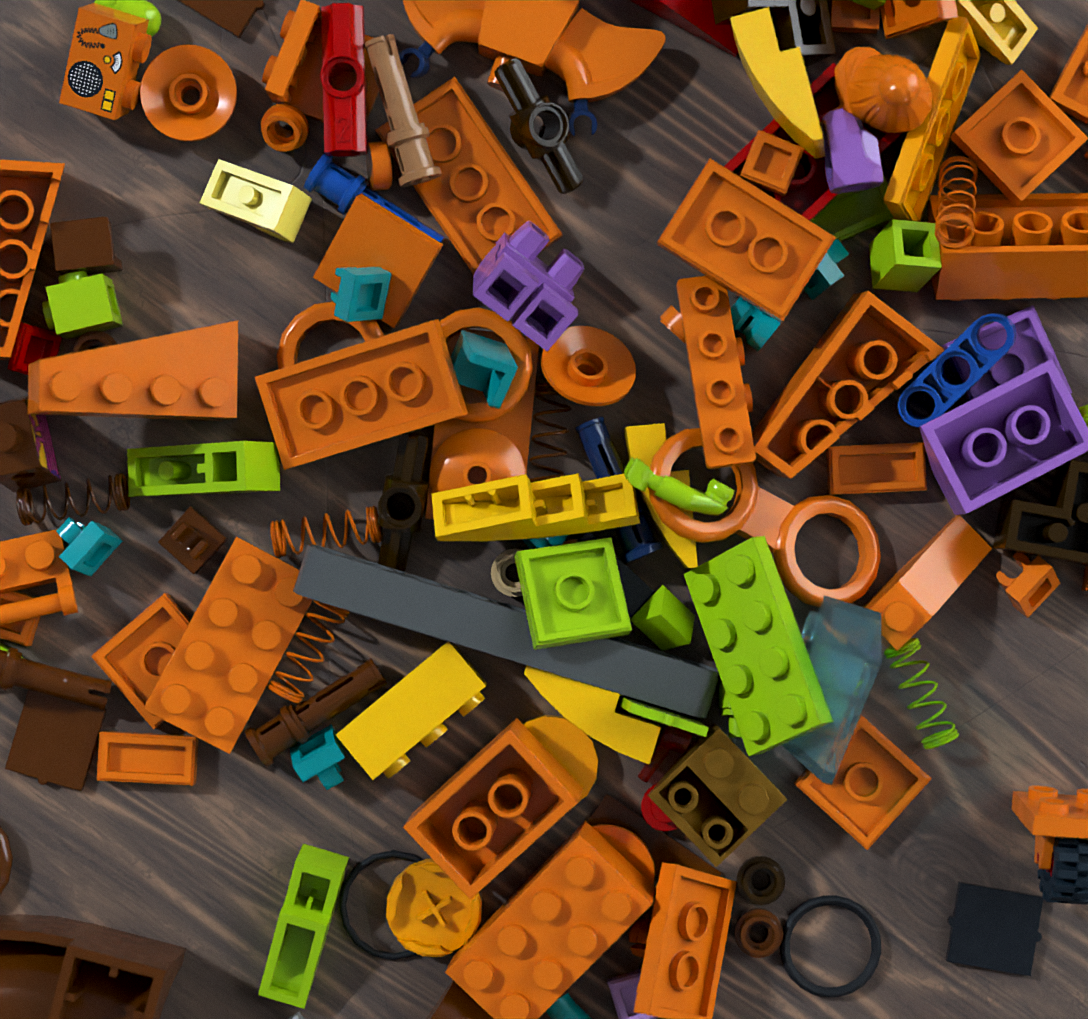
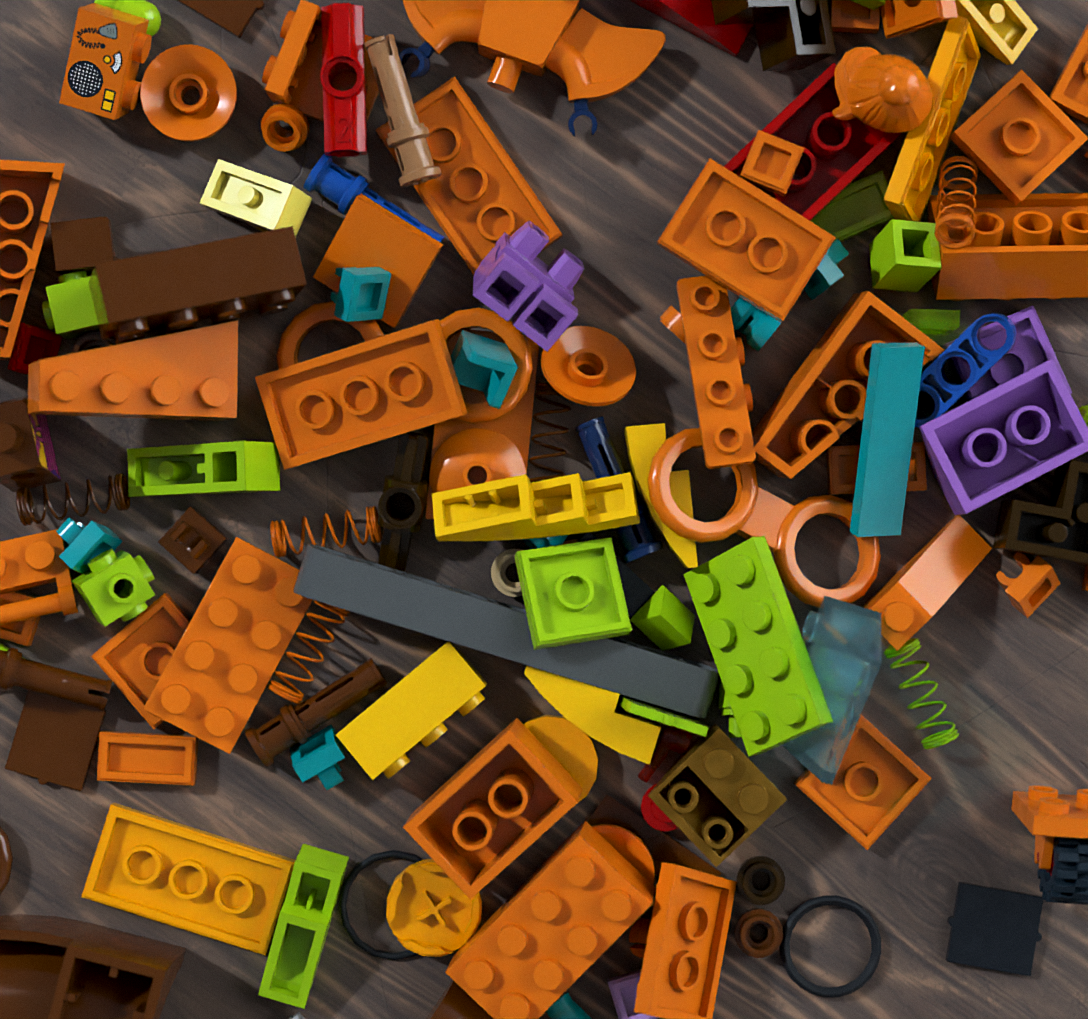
(98, 583): none -> lime brick
(188, 878): none -> light orange tile
(196, 284): none -> reddish brown brick
(379, 166): orange tile -> none
(526, 107): dark brown axle -> none
(677, 493): lime arm -> none
(778, 79): yellow slope -> none
(850, 154): medium lavender rock -> none
(886, 439): none -> teal tile
(934, 321): none -> clear neon green tile

